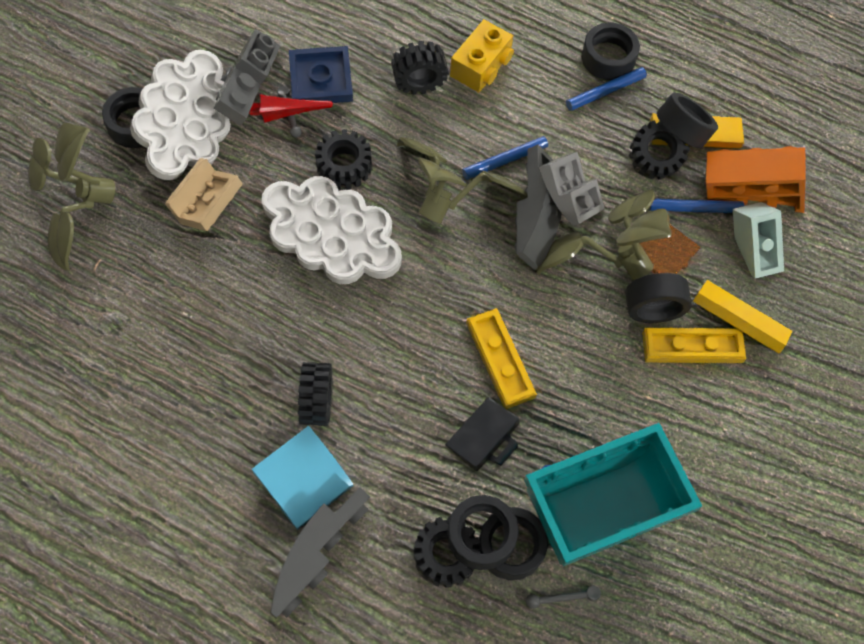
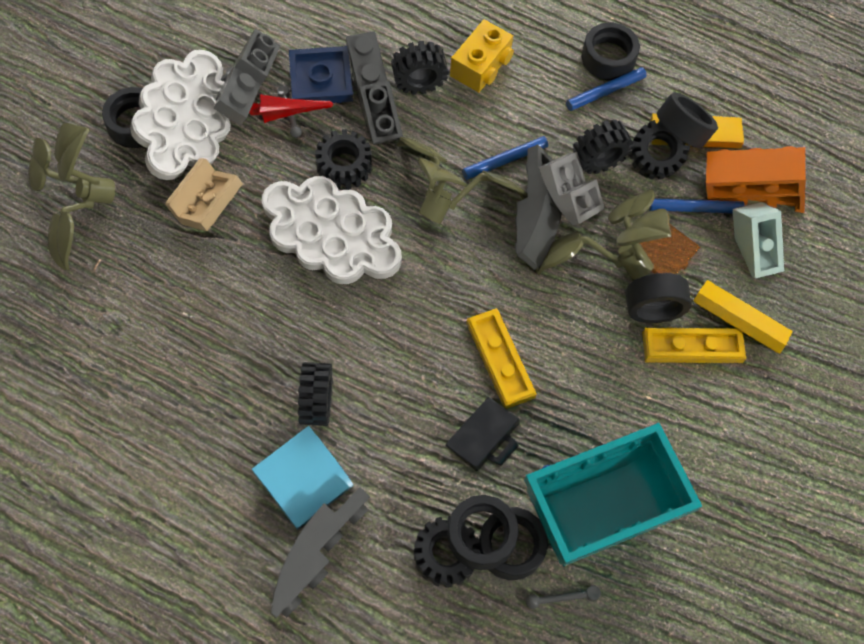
(373, 88): none -> dark grey slope
(603, 146): none -> black tyre

